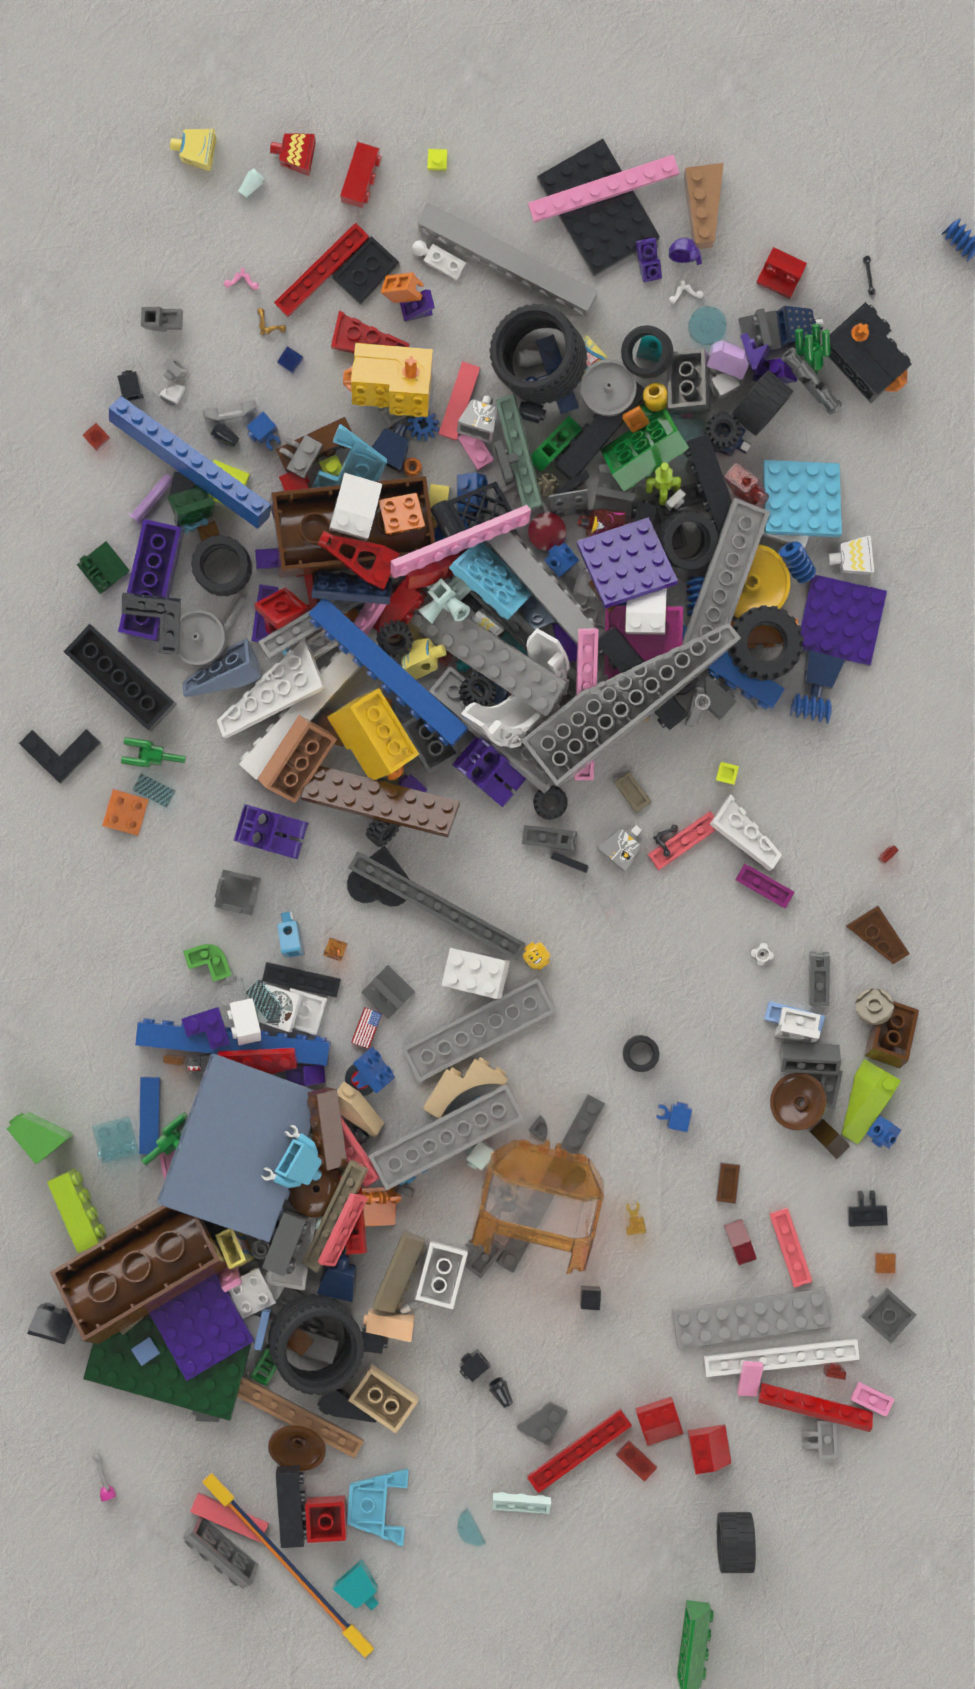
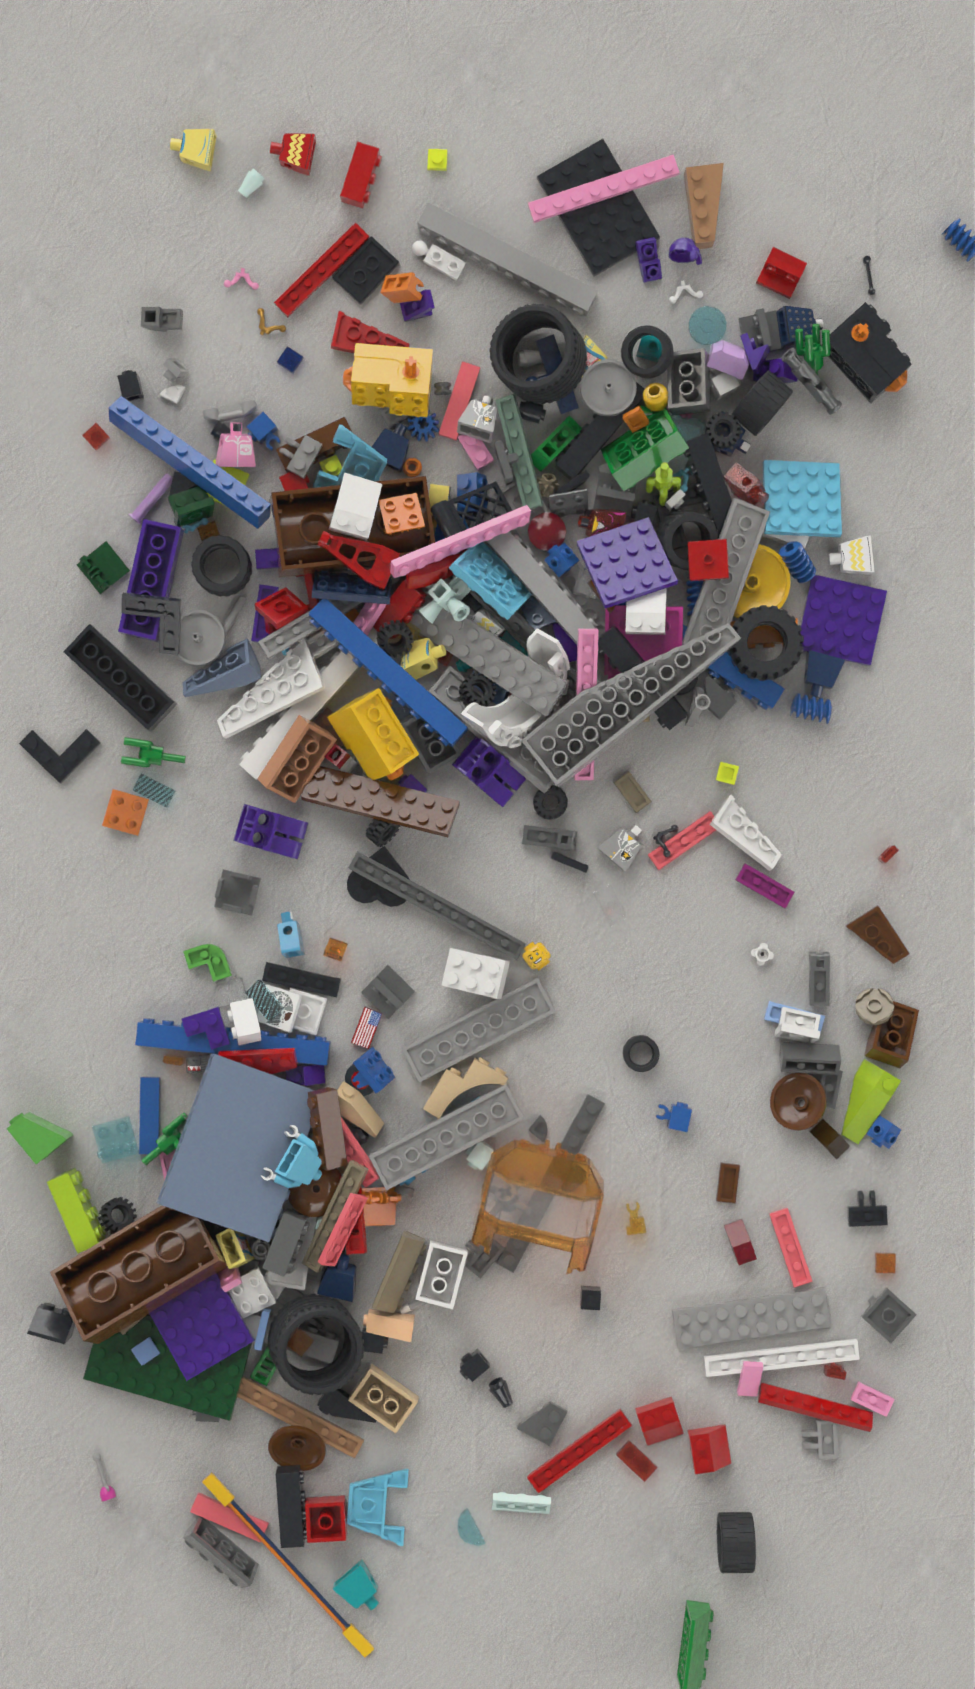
(124, 1207): none -> black tyre
(235, 448): none -> bright pink torso
(343, 759): none -> dark red leg
(442, 388): none -> dark grey bush
(685, 478): none -> medium azure piece
(708, 560): none -> red plate

